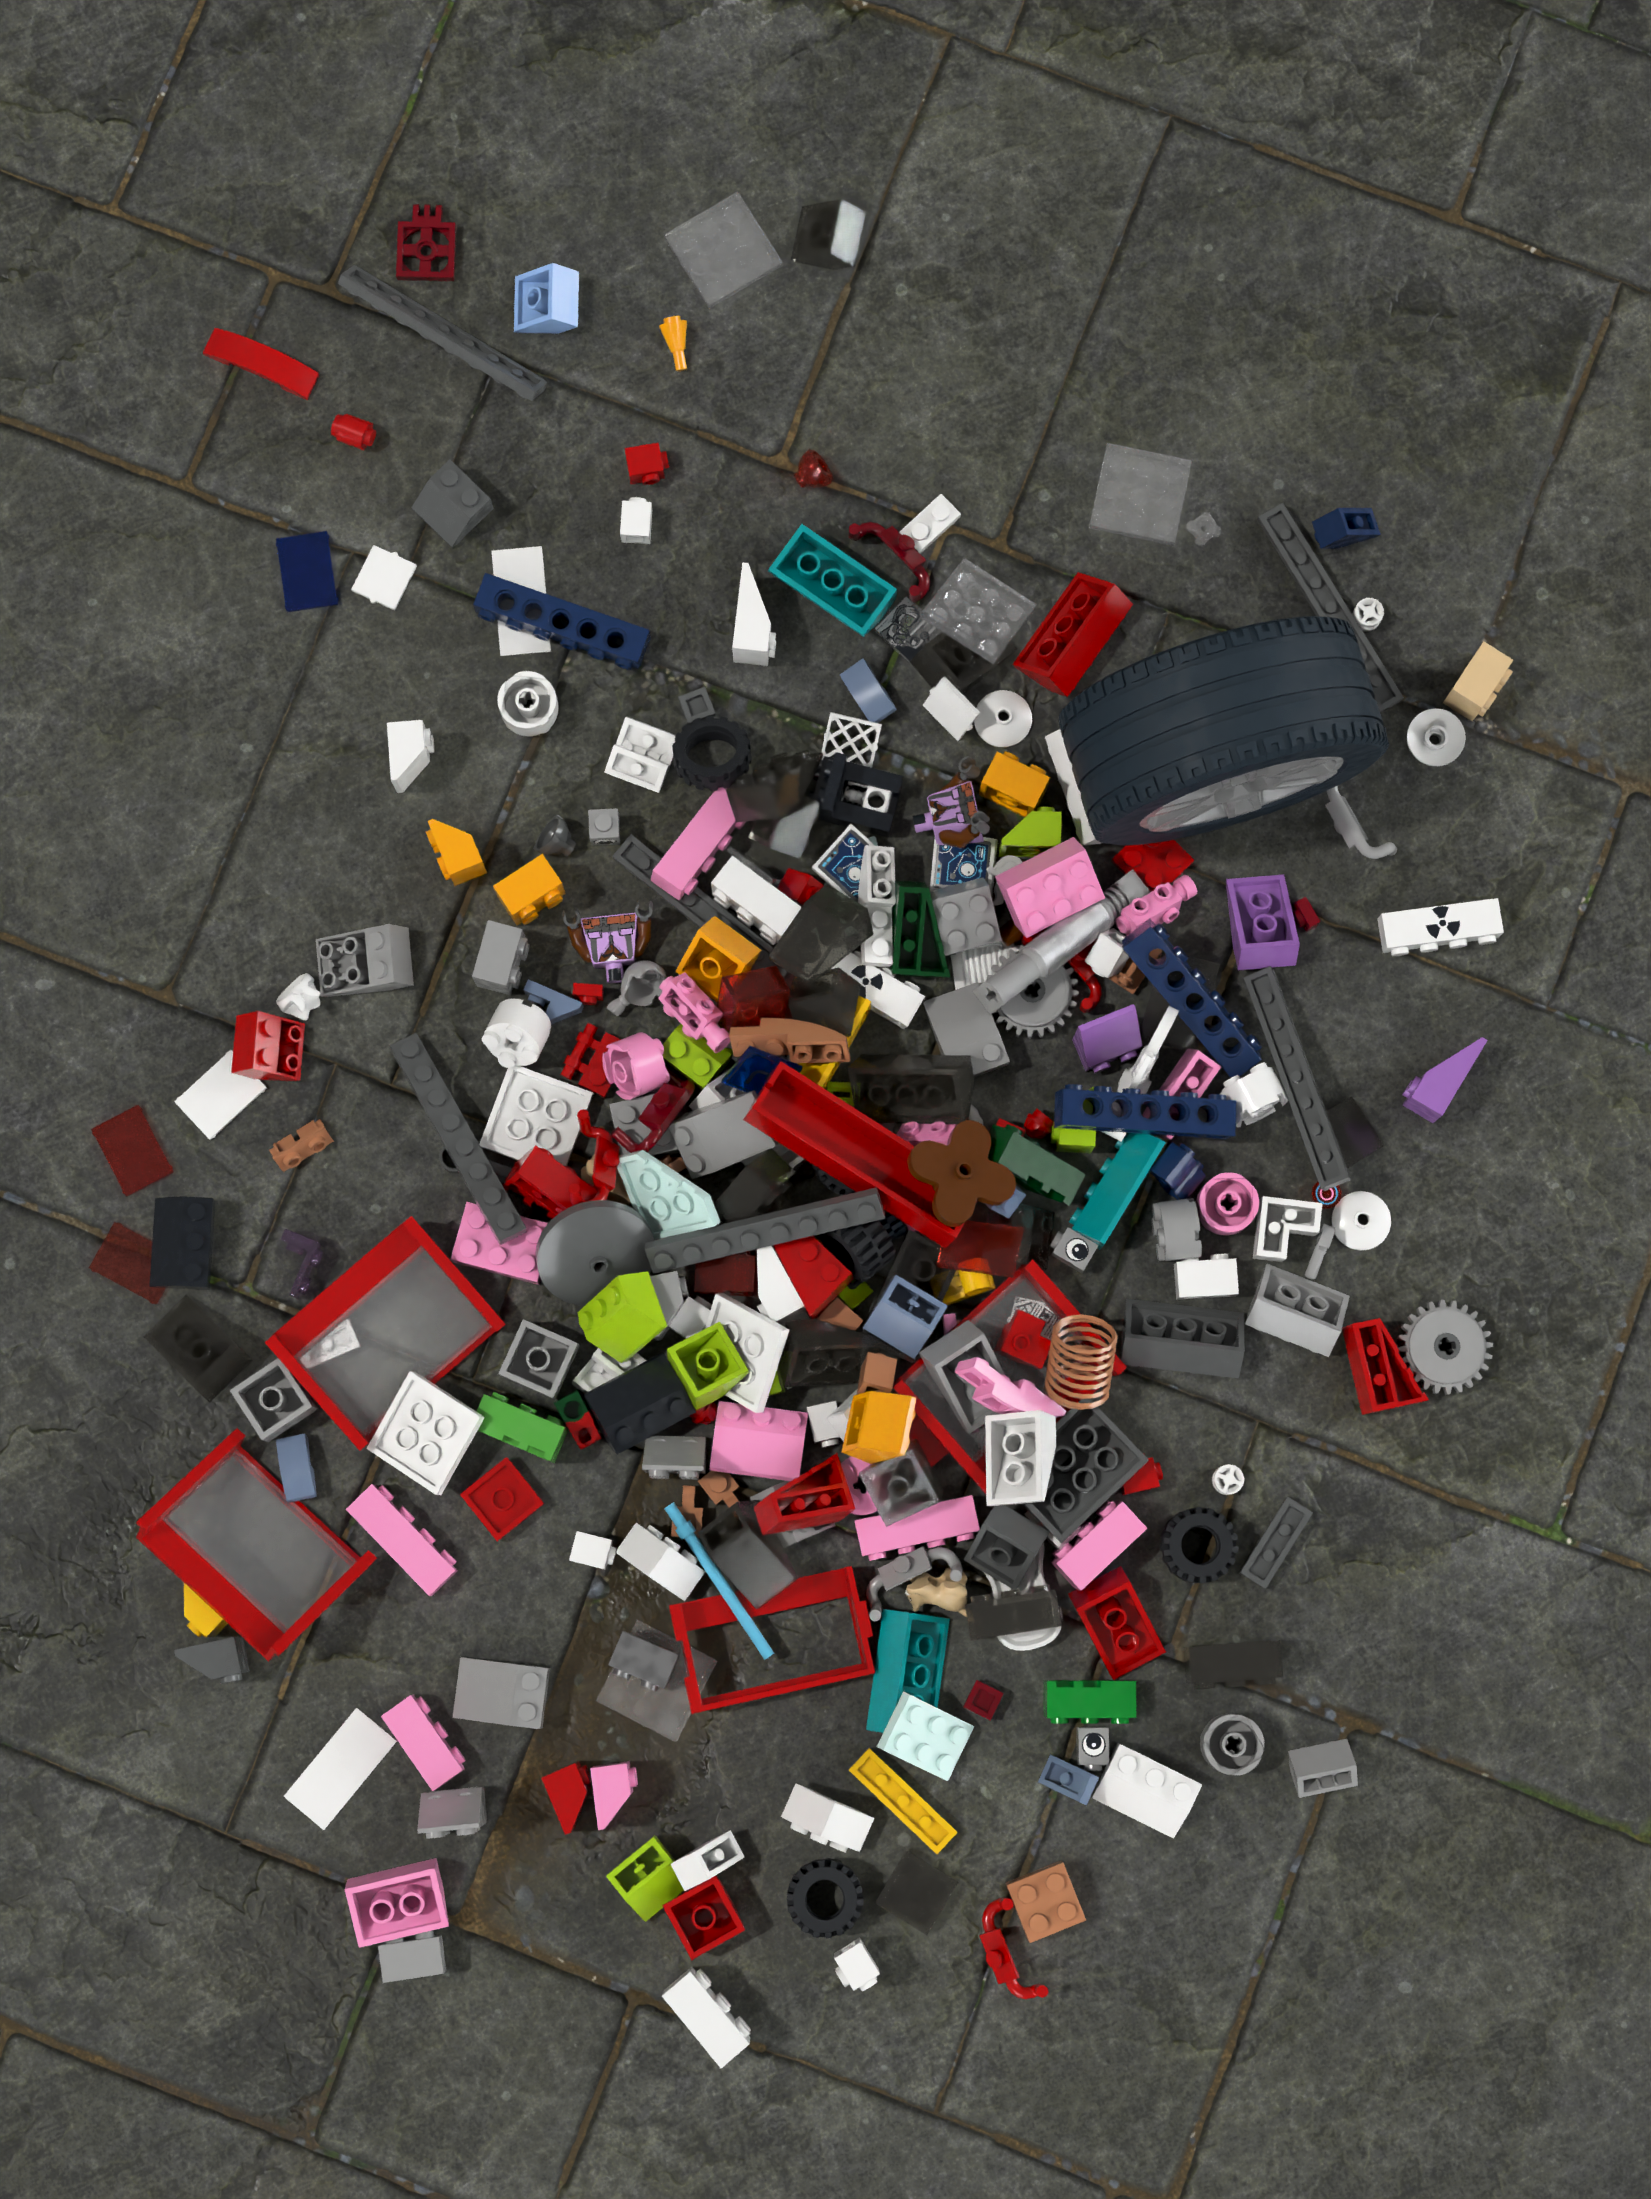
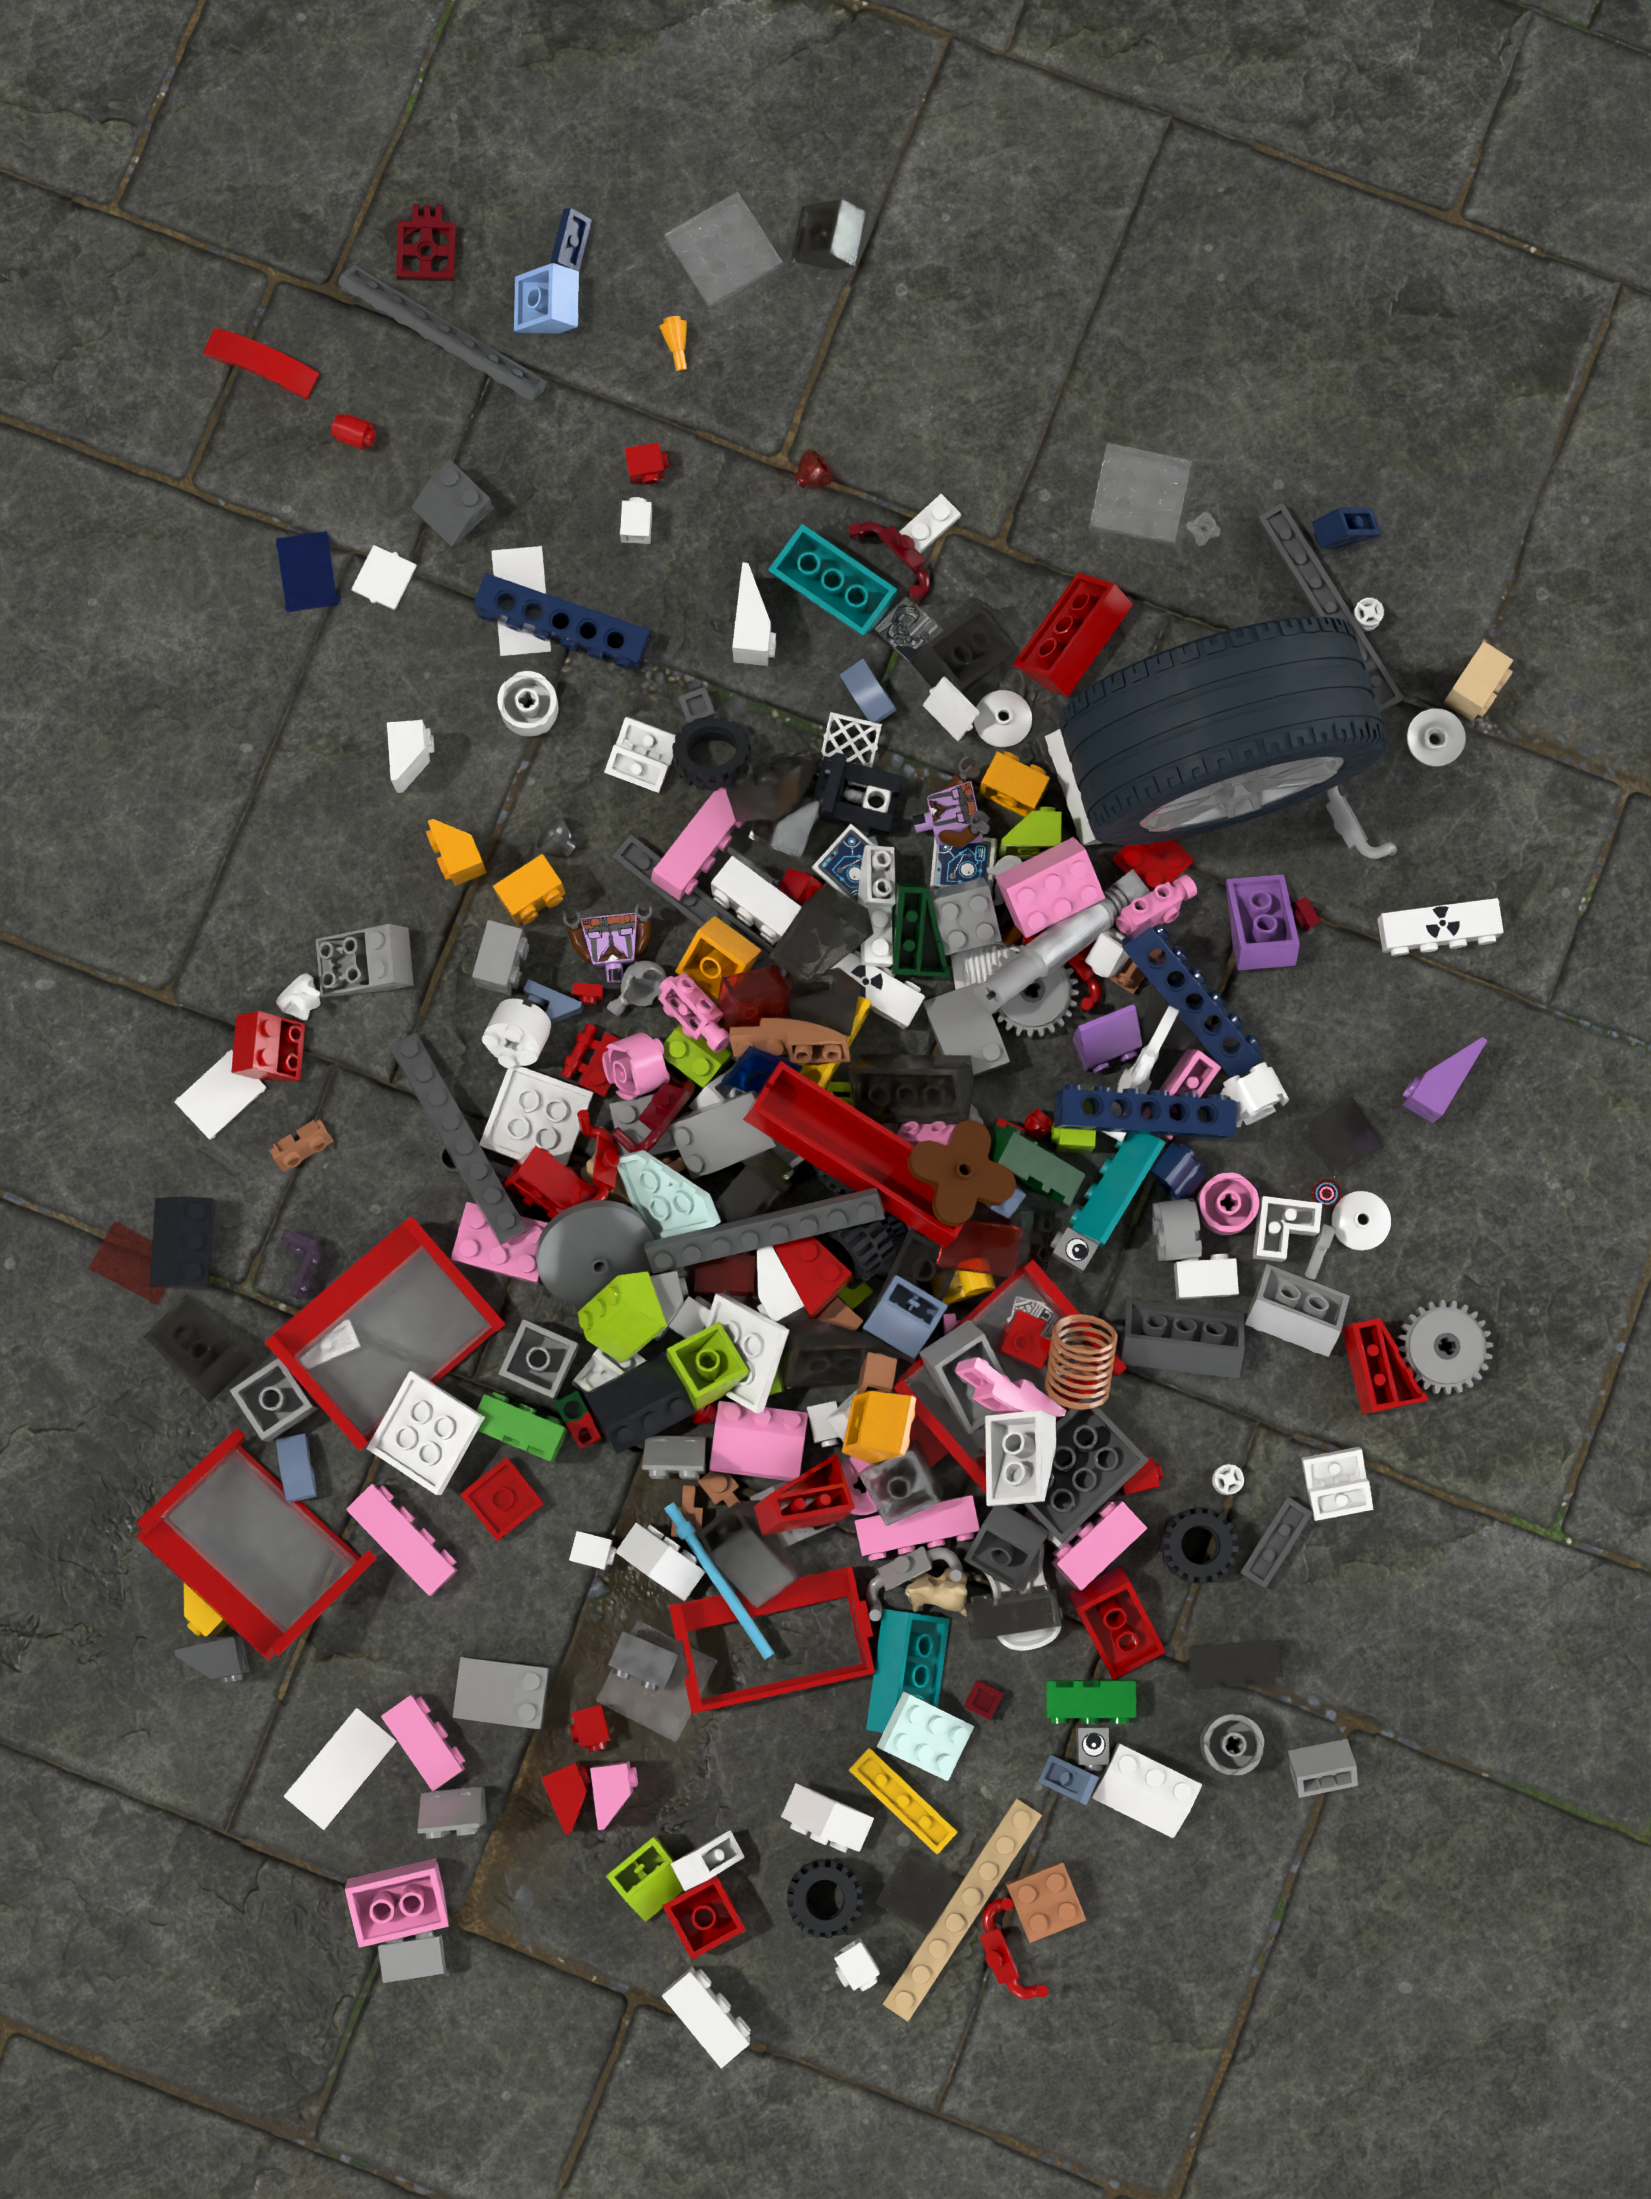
(132, 1150): clear red piece -> none
(571, 239): none -> dark blue plate
(590, 1728): none -> red brick
(604, 827): light grey brick -> none
(962, 1909): none -> tan plate
(978, 610): clear plate -> none
(1297, 1079): dark grey plate -> none
(1337, 1483): none -> white slope

